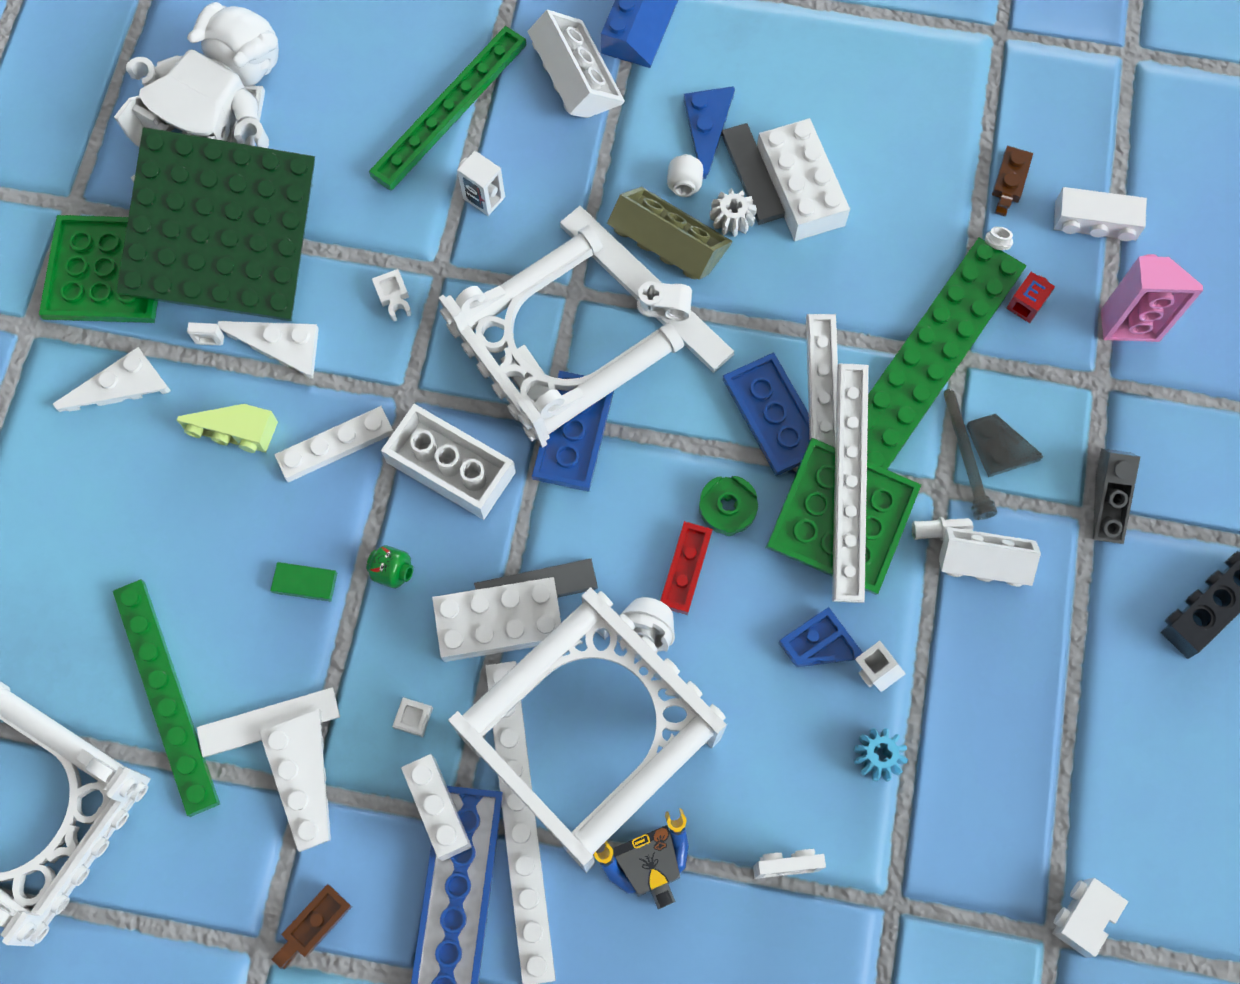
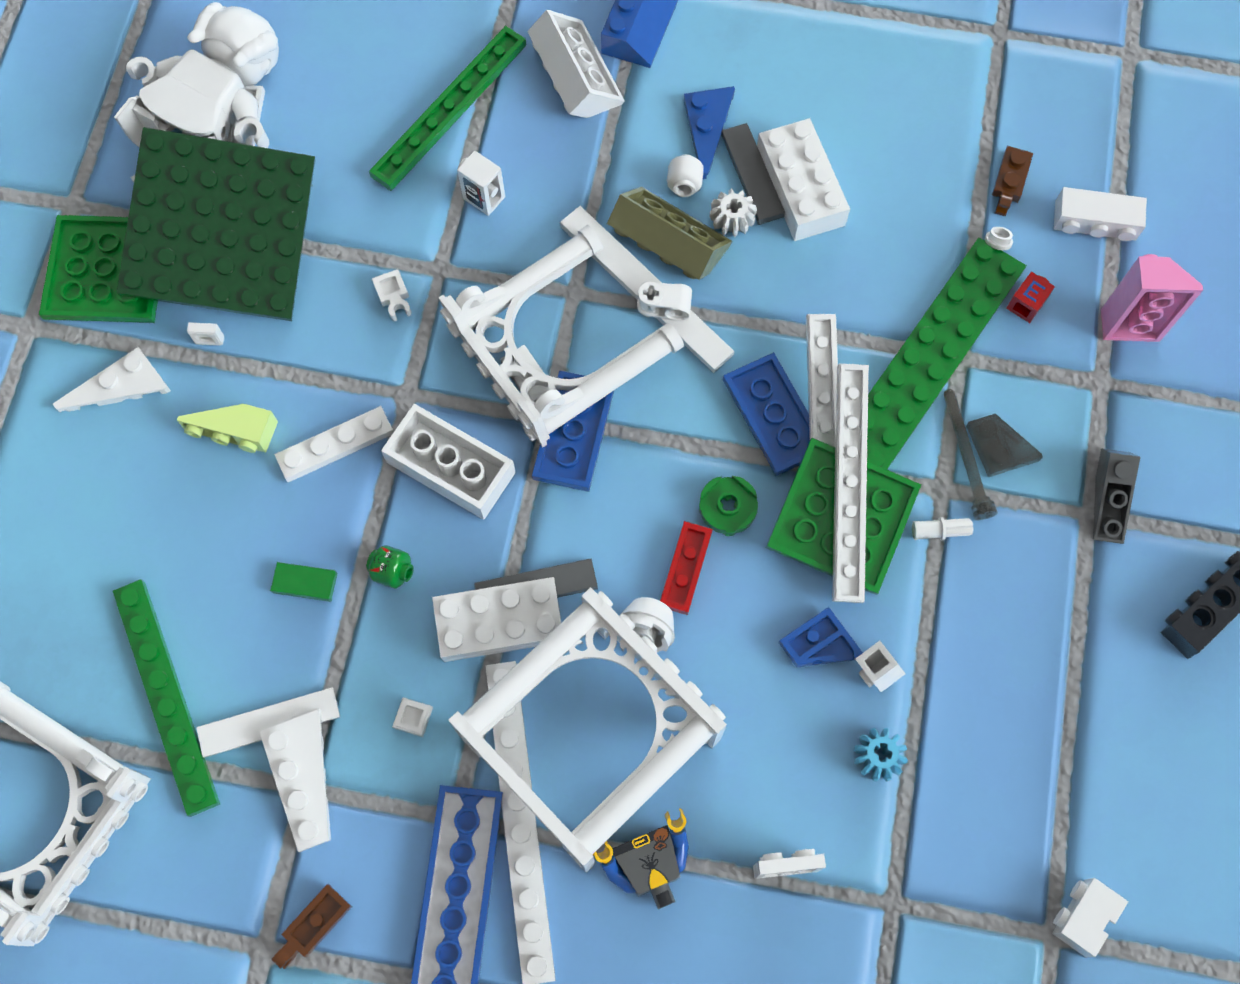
(288, 343): white wing -> none
(436, 807): white brick -> none
(989, 557): white brick -> none

